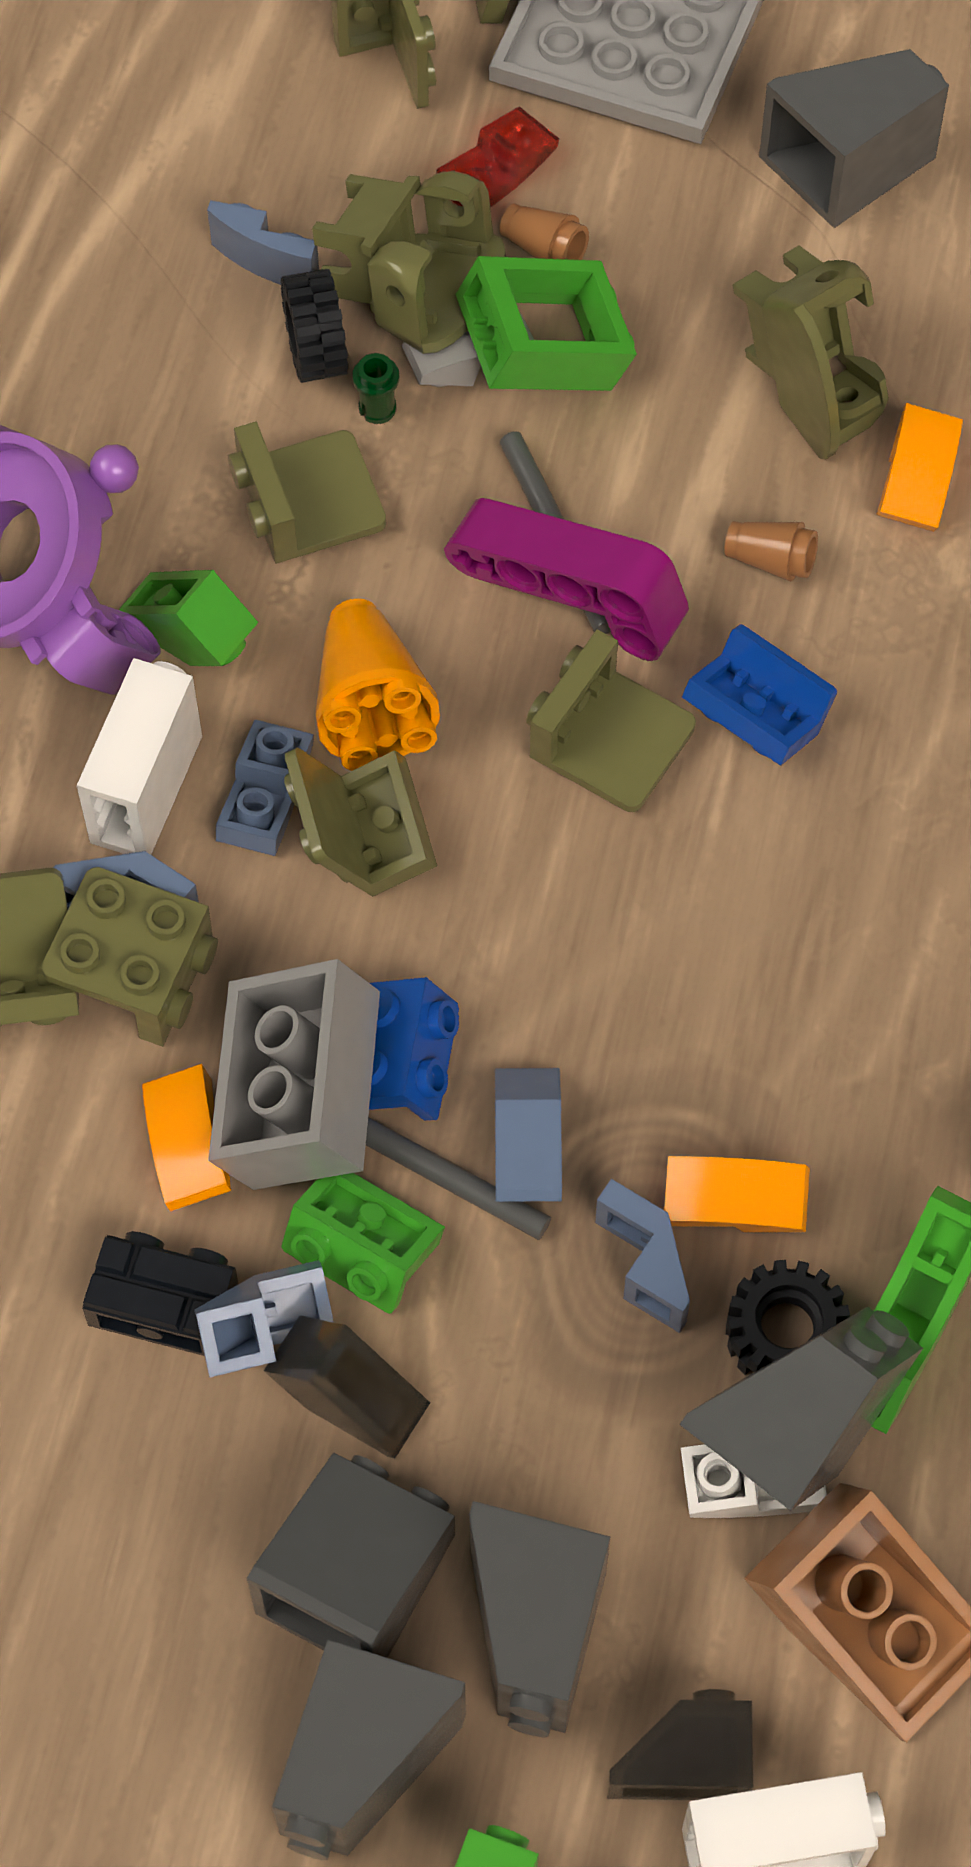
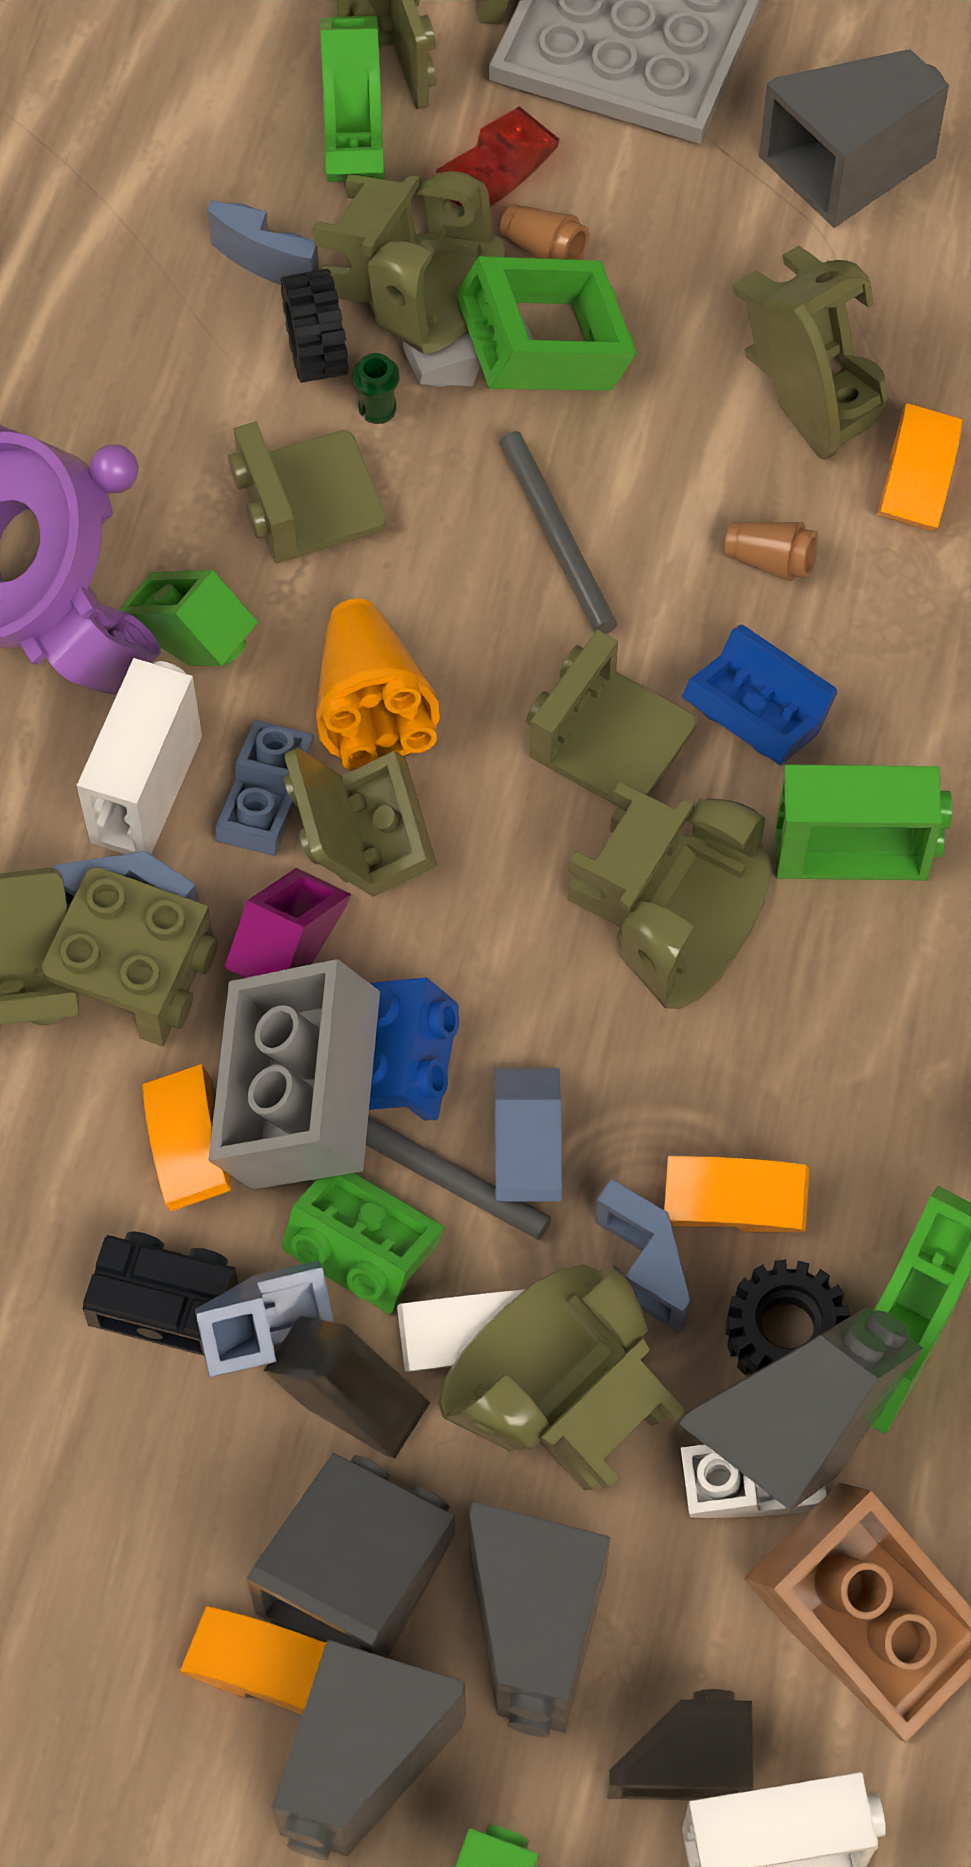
(253, 1658): none -> light orange slope
(285, 925): none -> magenta slope
(352, 97): none -> bright green arch
(440, 1329): none -> white slope
(558, 1373): none -> olive piece
(576, 567): magenta beam -> none
(675, 896): none -> olive piece
(860, 822): none -> bright green window

